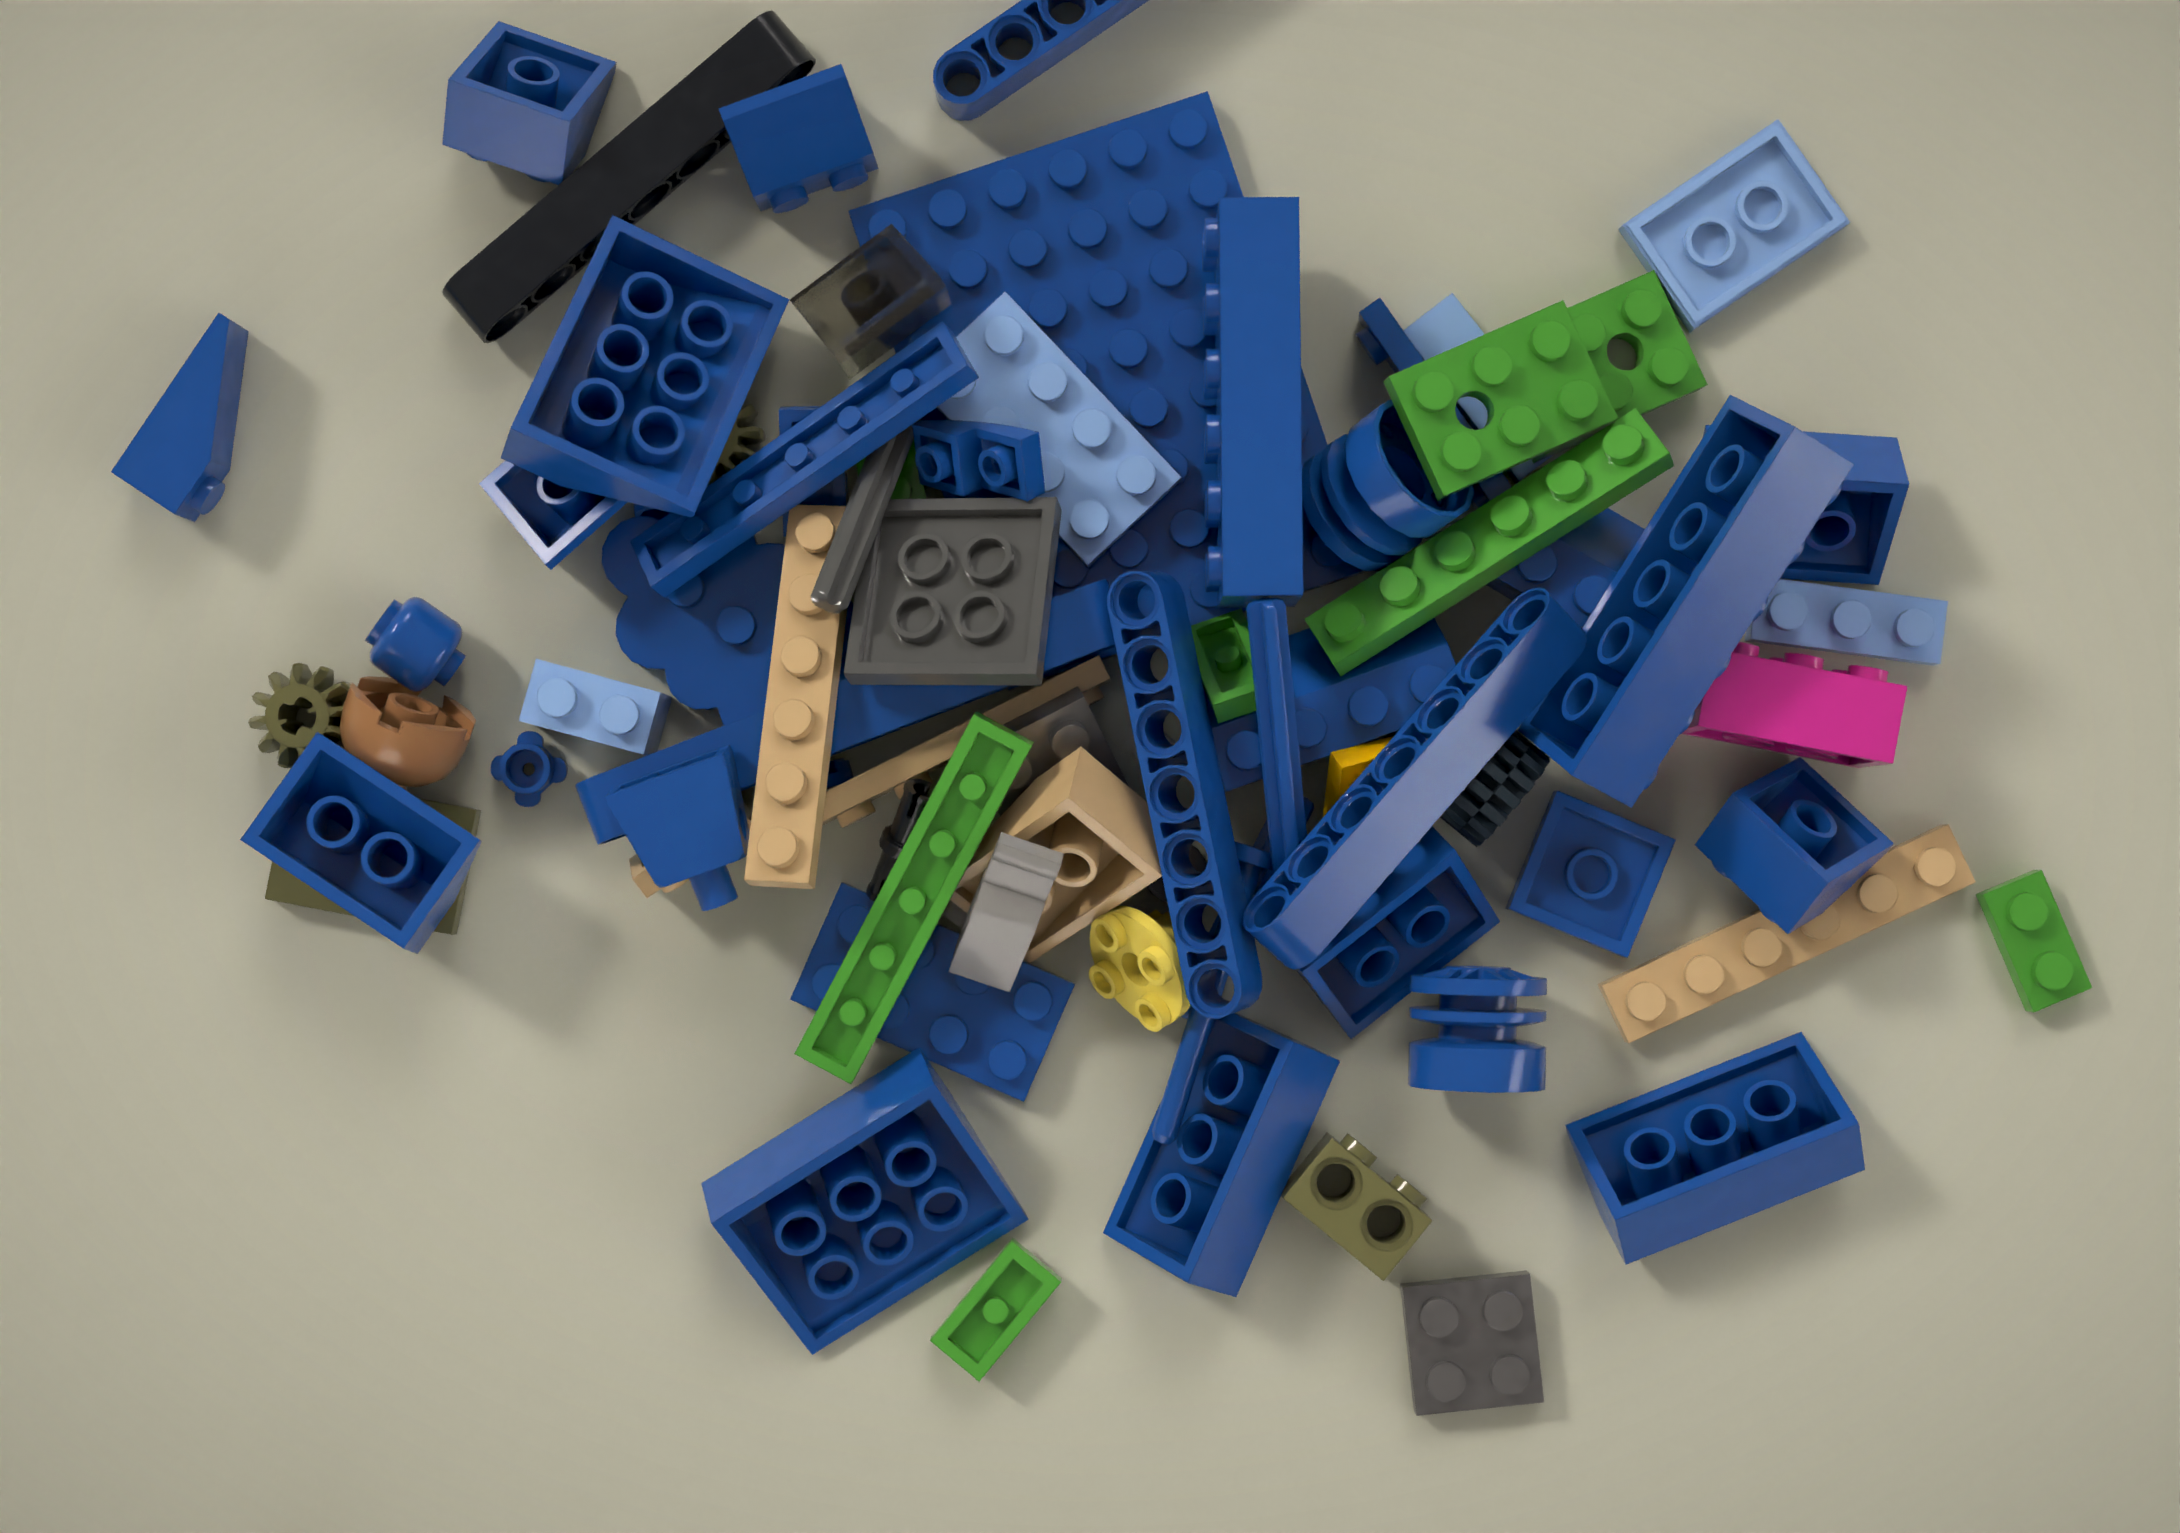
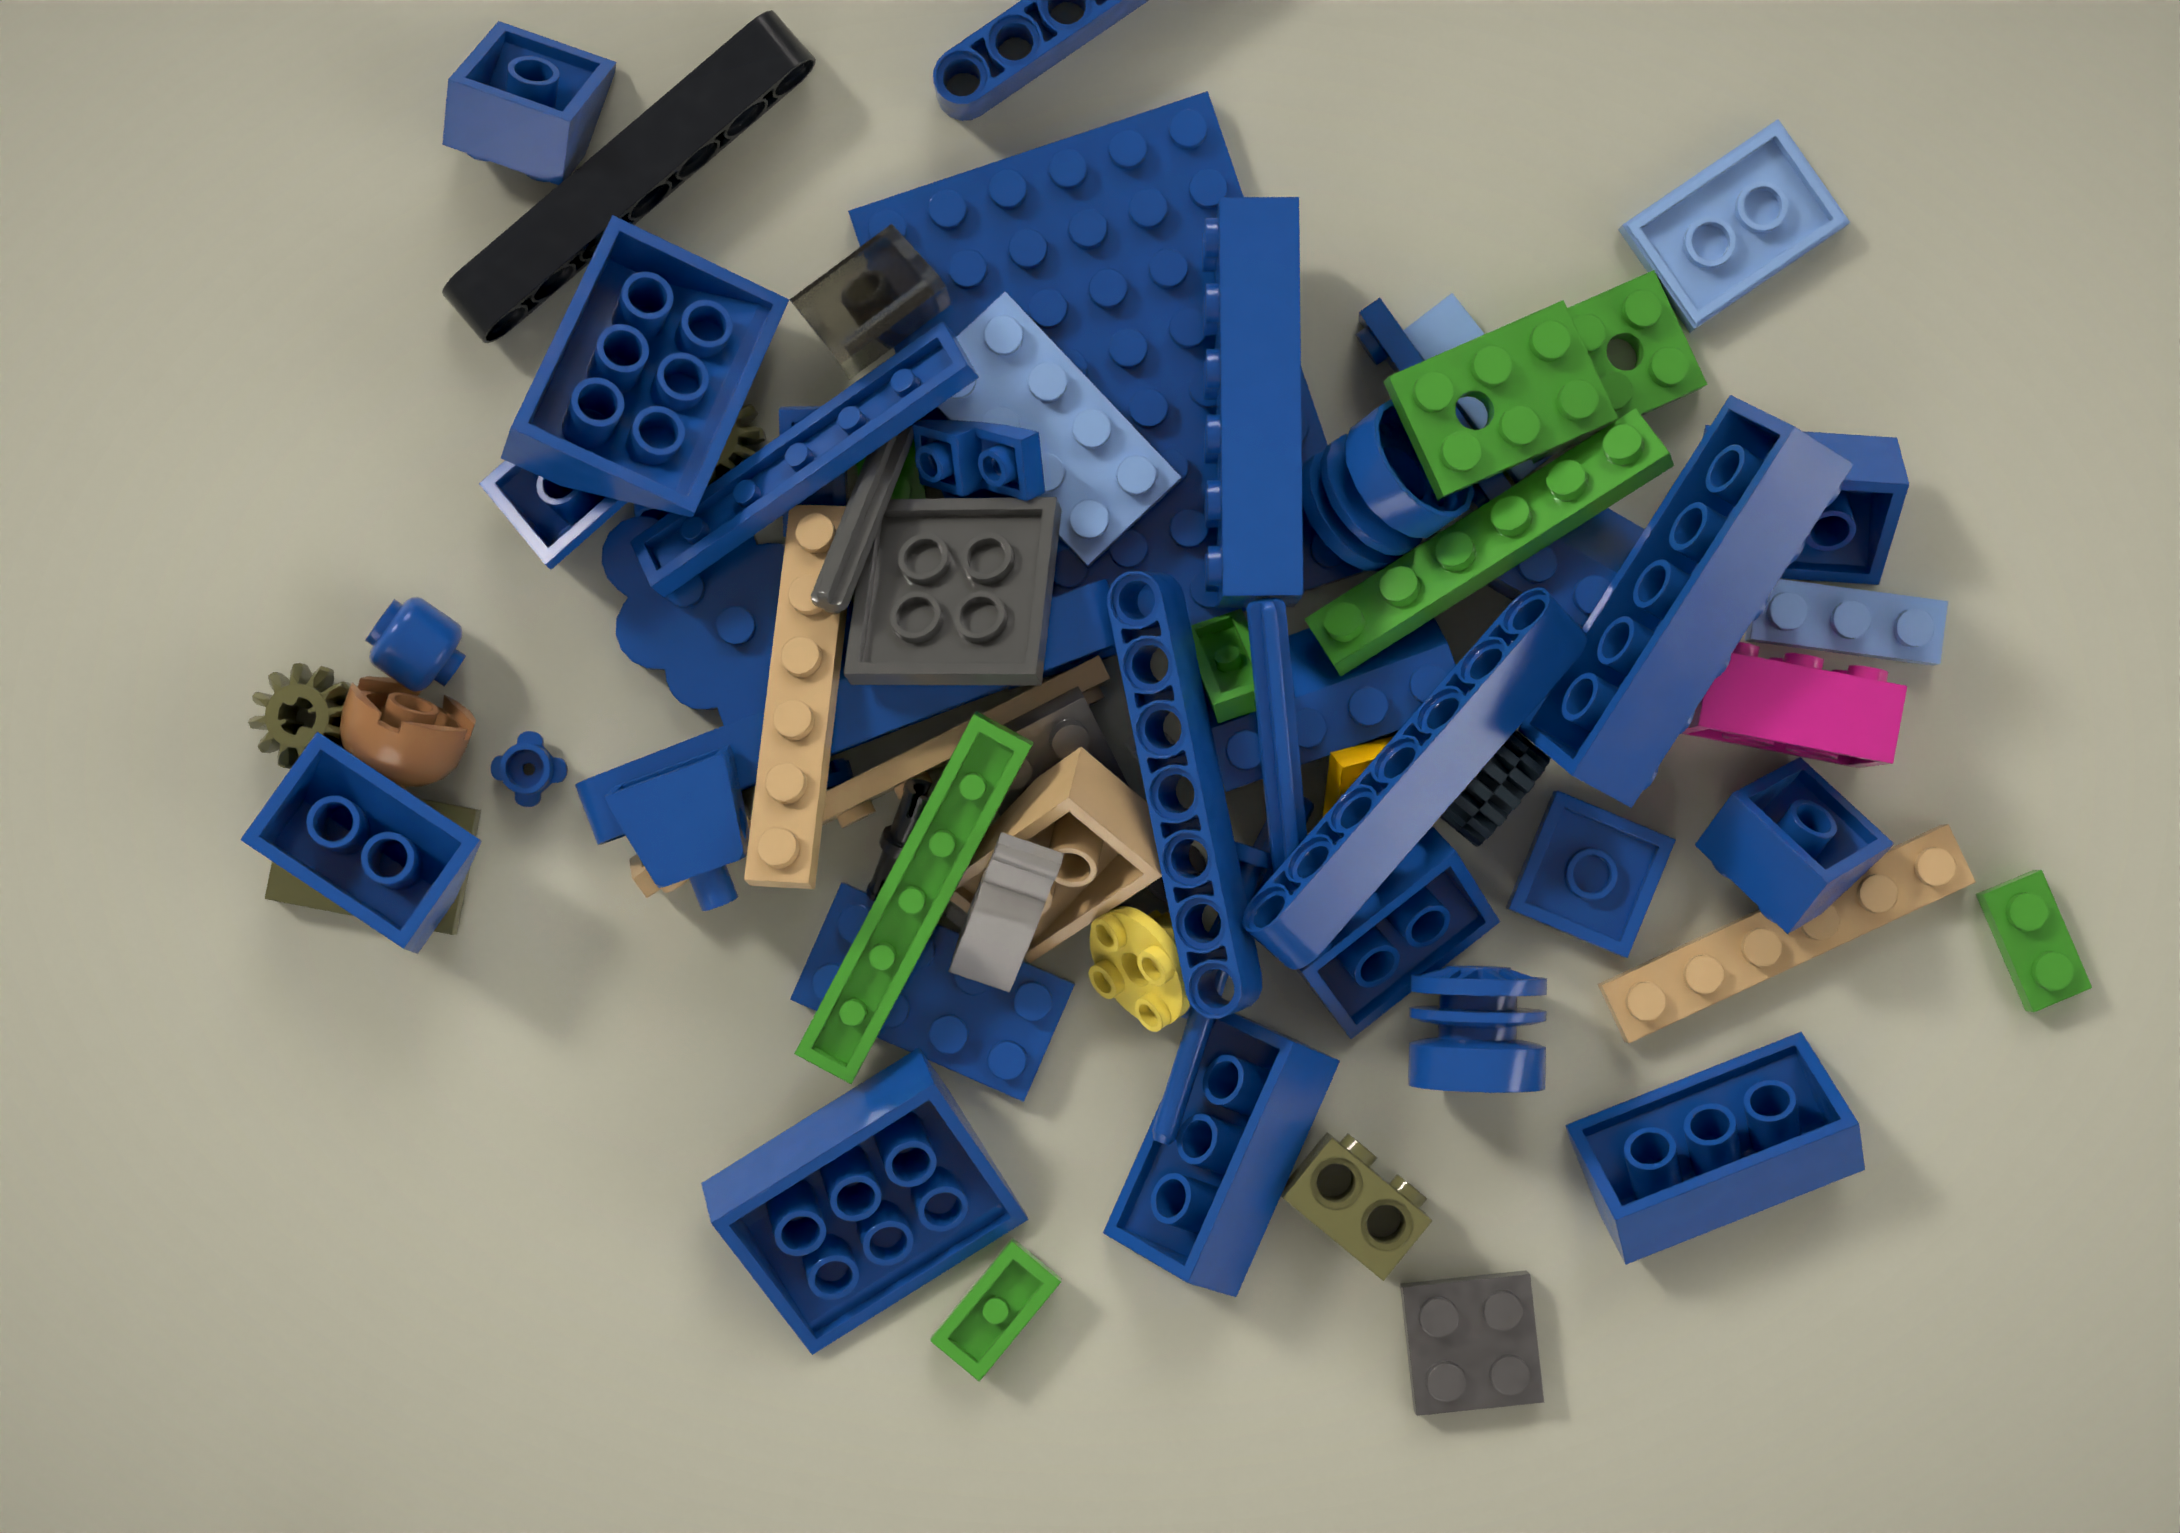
(191, 431): blue slope -> none
(595, 708): light blue brick -> none
(800, 140): blue slope -> none

